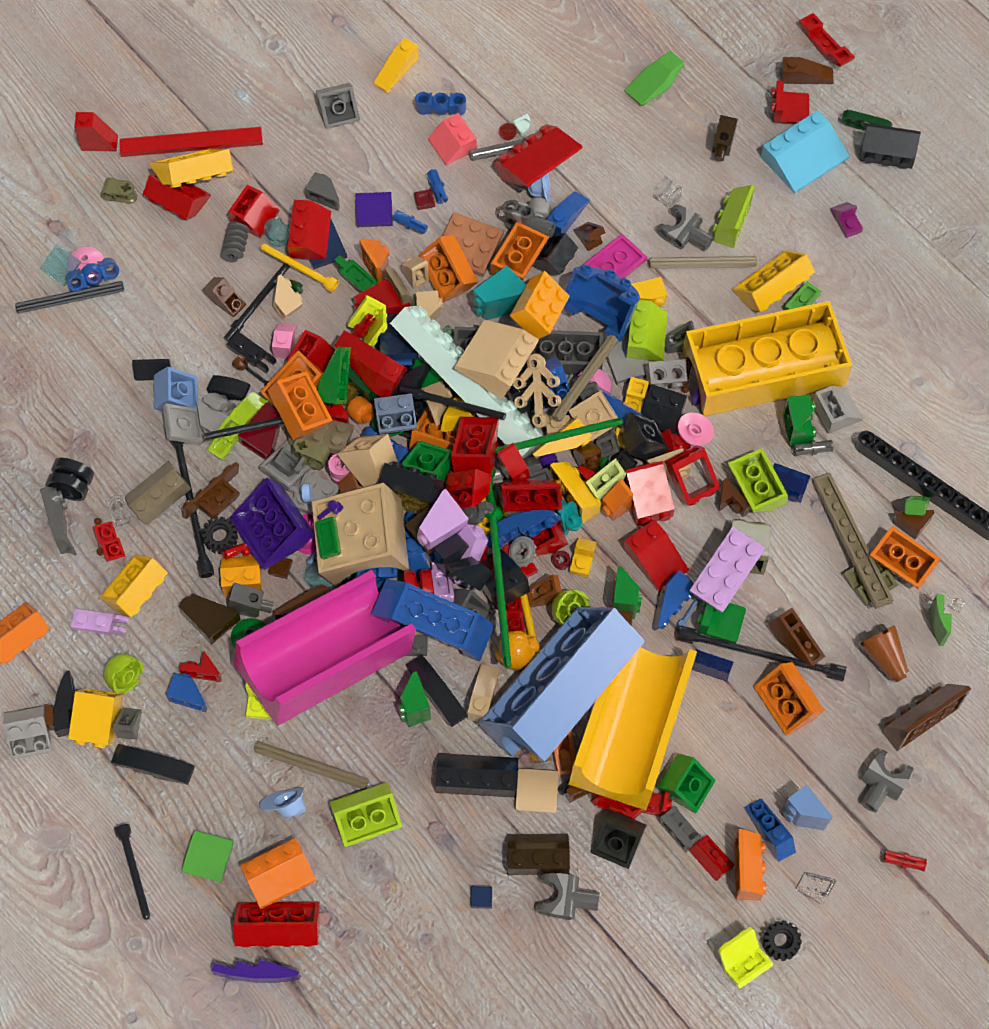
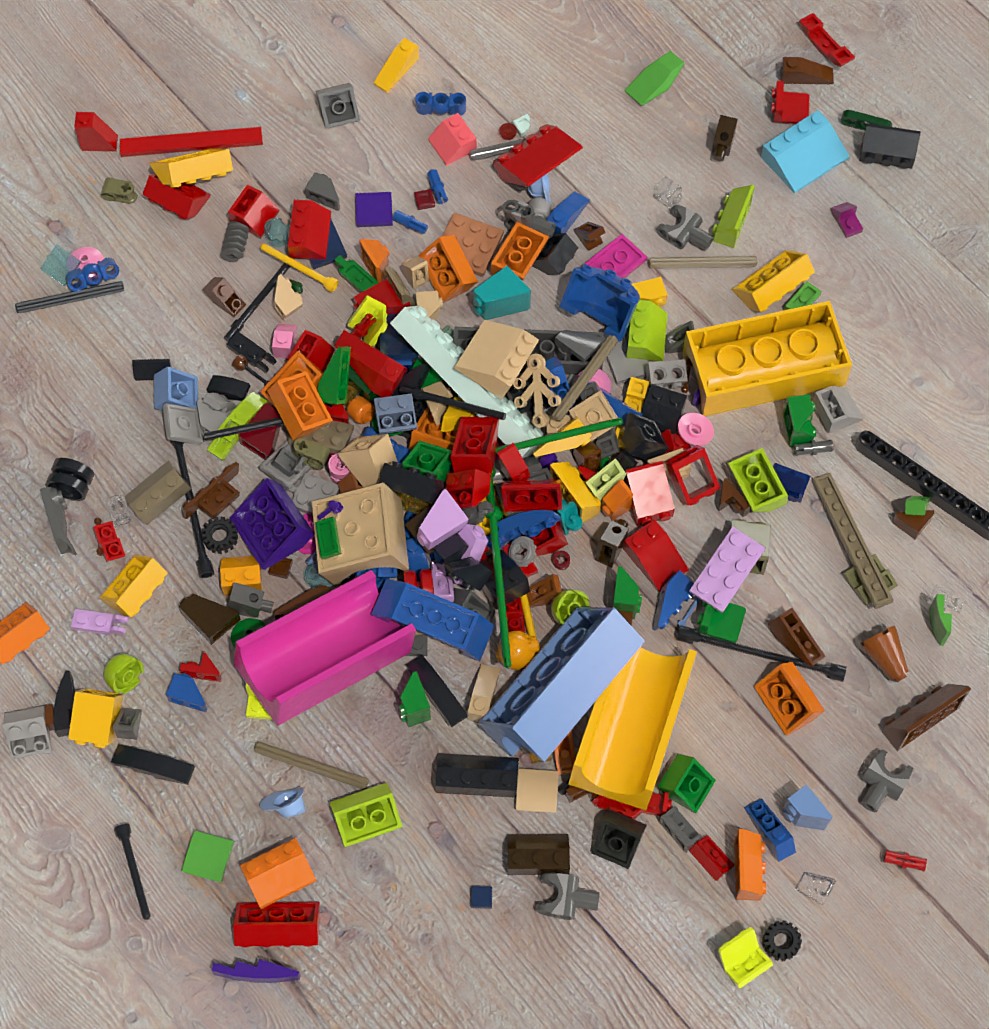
(236, 550): red arm -> none
(307, 493): light blue tile -> none
(540, 305): light orange brick -> none
(578, 343): none -> dark grey slope
(583, 557): yellow slope -> none
(613, 538): none -> dark brown torso
(712, 665): clear blue panel -> none
(905, 557): orange slope -> none

